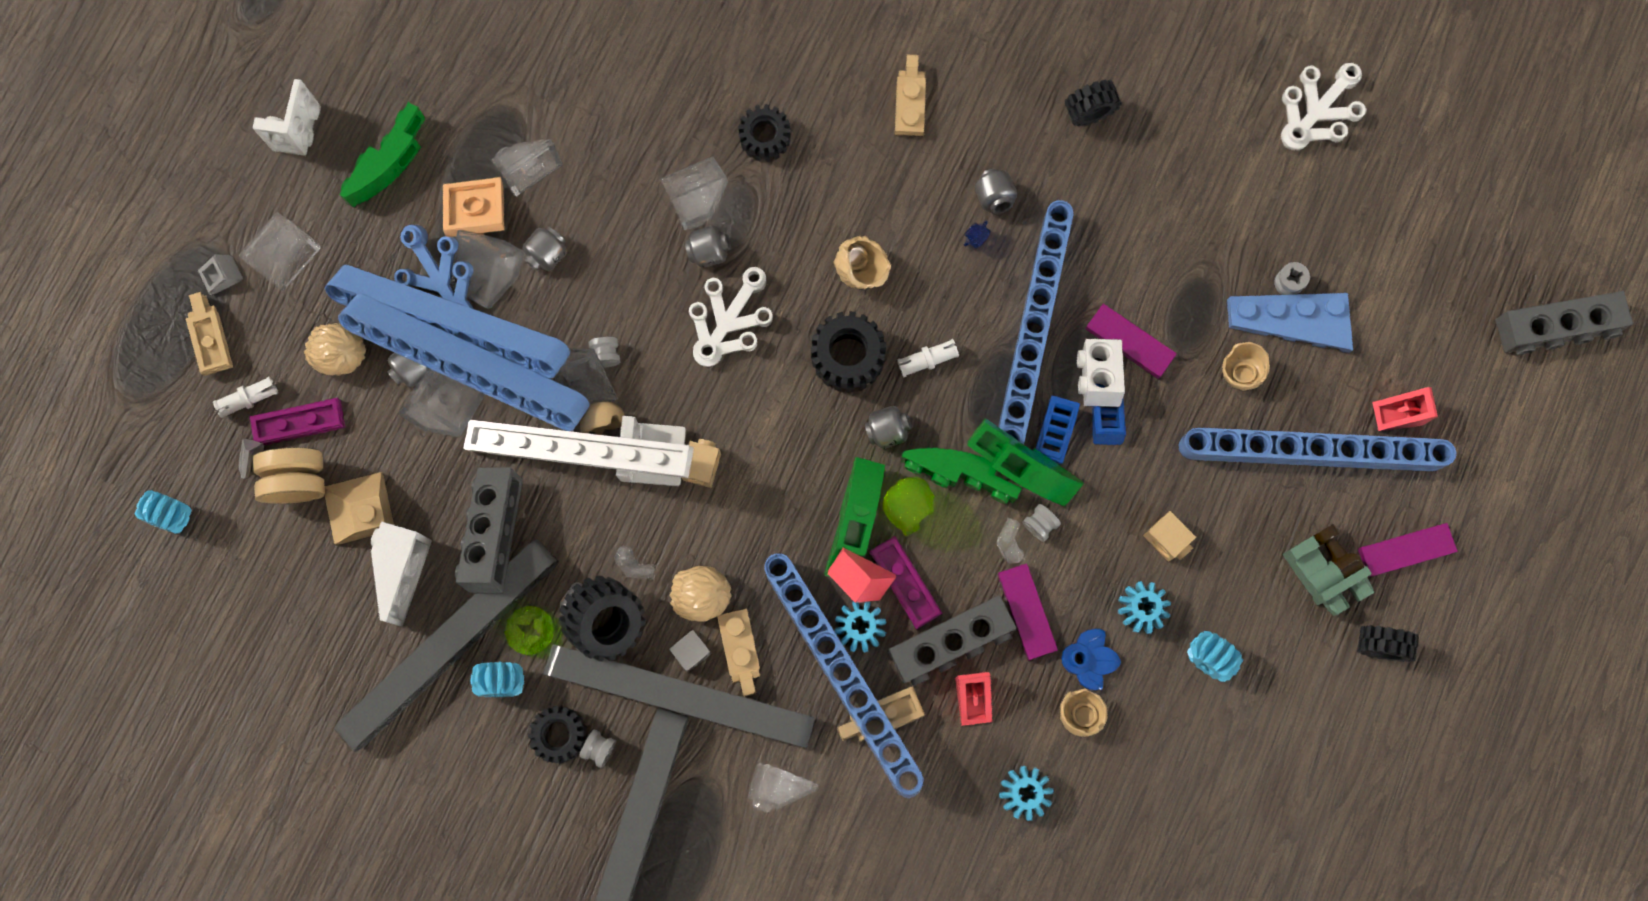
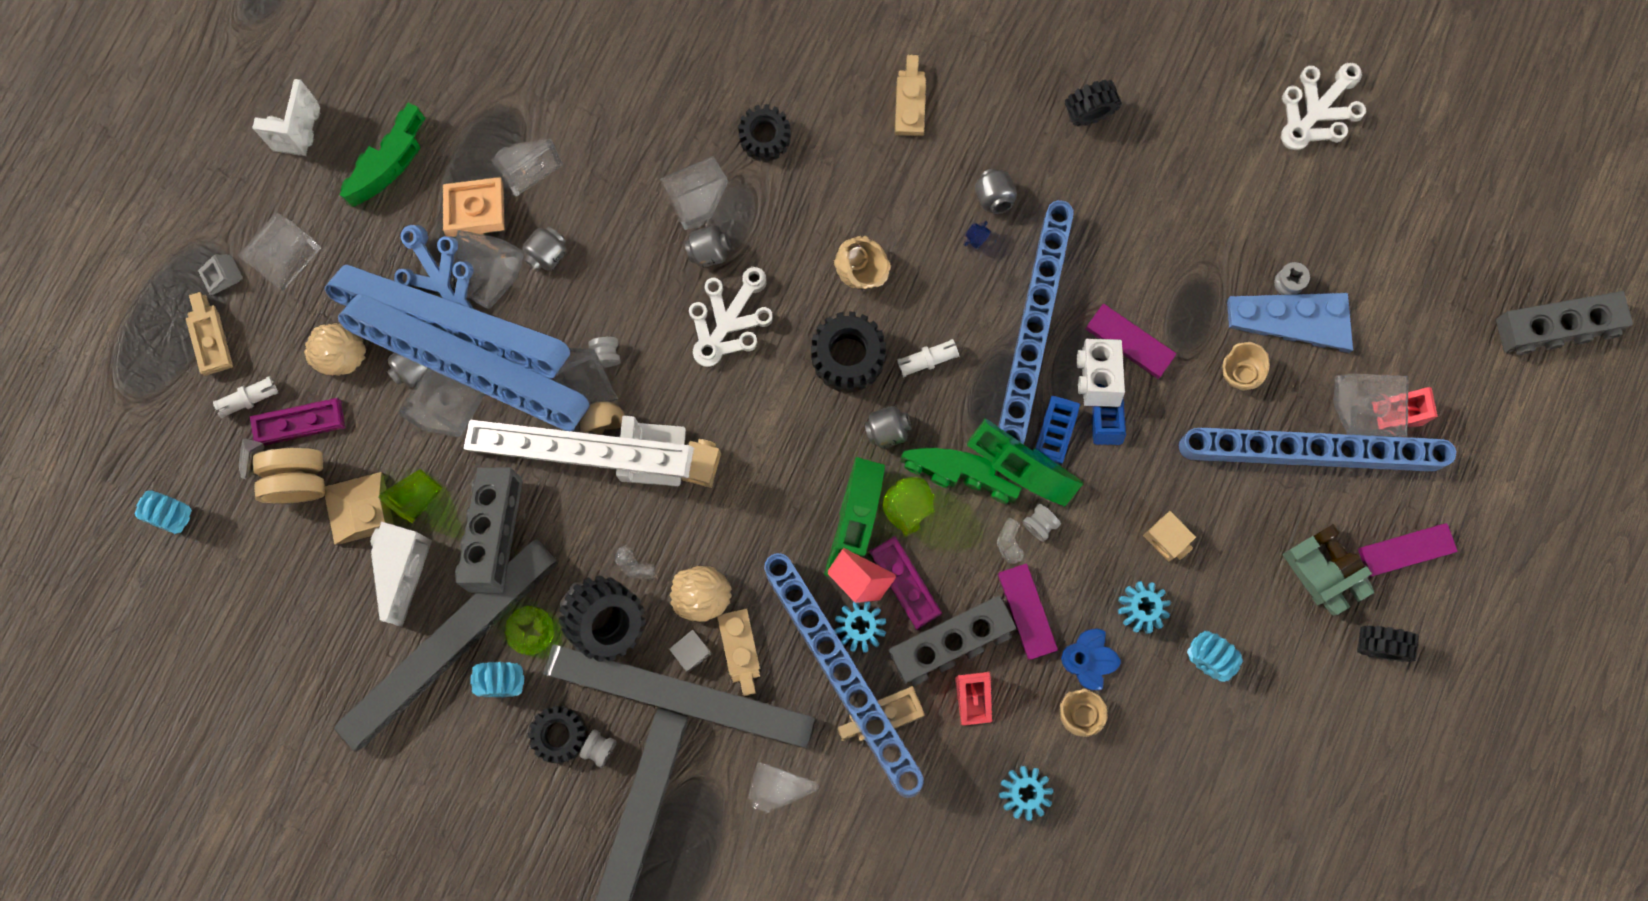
(411, 495): none -> clear neon green slope
(1372, 404): none -> clear slope

